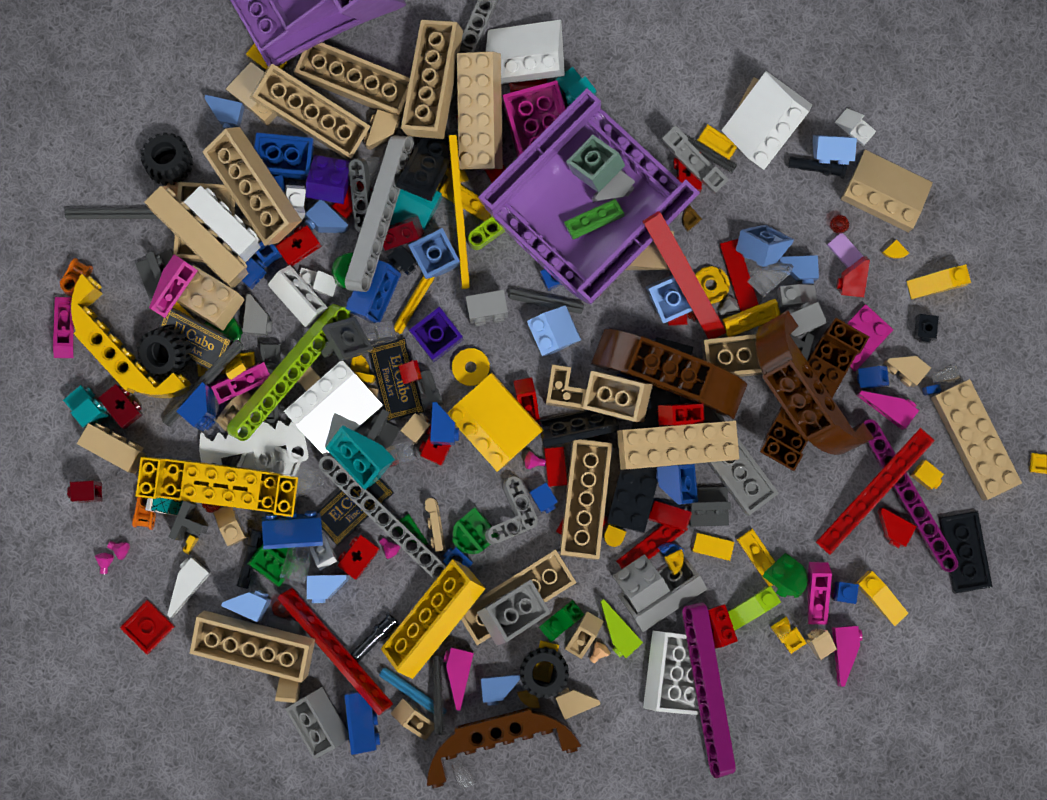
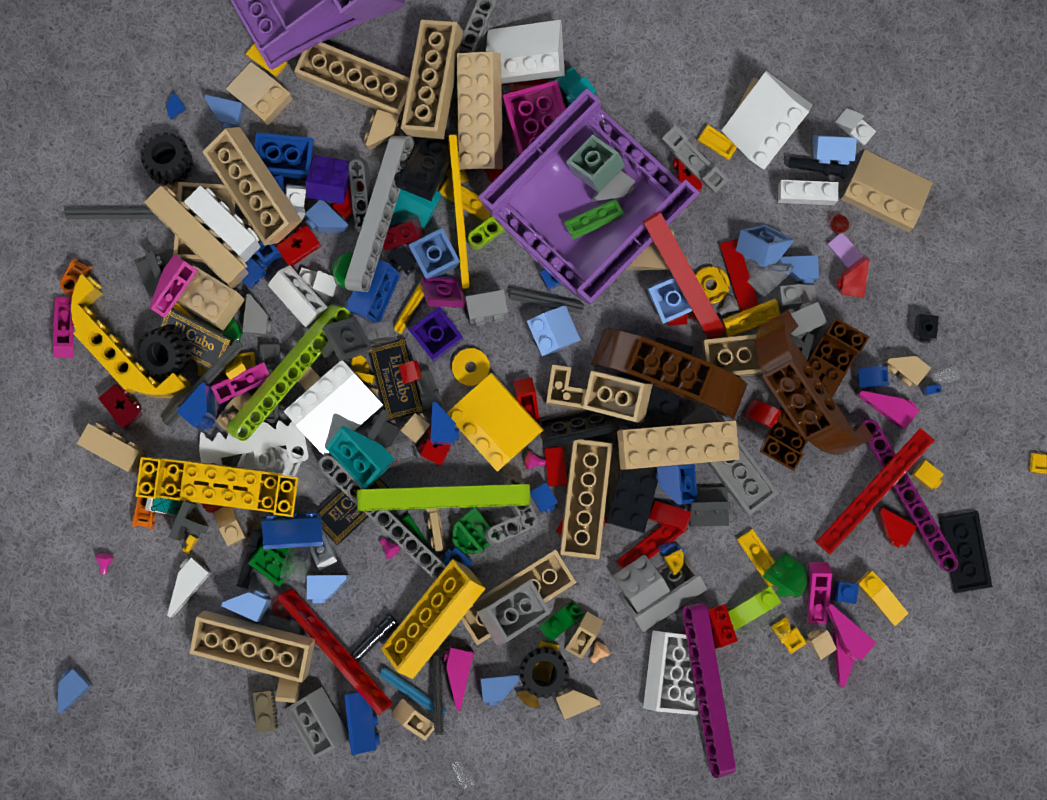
(71, 688): none -> medium blue slope
(85, 407): teal brick -> none
(85, 491): dark red brick -> none
(119, 549): dark pink rock -> none
(147, 627): red tile -> none
(174, 106): none -> blue tile
(265, 710): none -> dark tan brick
(309, 111): tan brick -> none
(356, 568): red brick -> none
(443, 292): none -> magenta plate
(443, 497): none -> lime beam
(462, 740): reddish brown slope -> none
(614, 536): yellow tile -> none
(620, 633): lime slope -> none
(681, 414): red brick -> none
(690, 218): pearl gold tile -> none
(713, 156): dark grey axle -> none
(713, 546): yellow tile -> none
(762, 413): none -> red slope
(807, 192): none -> white brick
(850, 635): none -> dark pink slope
(872, 325): dark pink plate -> none
(895, 250): yellow tile -> none
(939, 282): yellow slope -> none
(976, 440): tan brick -> none

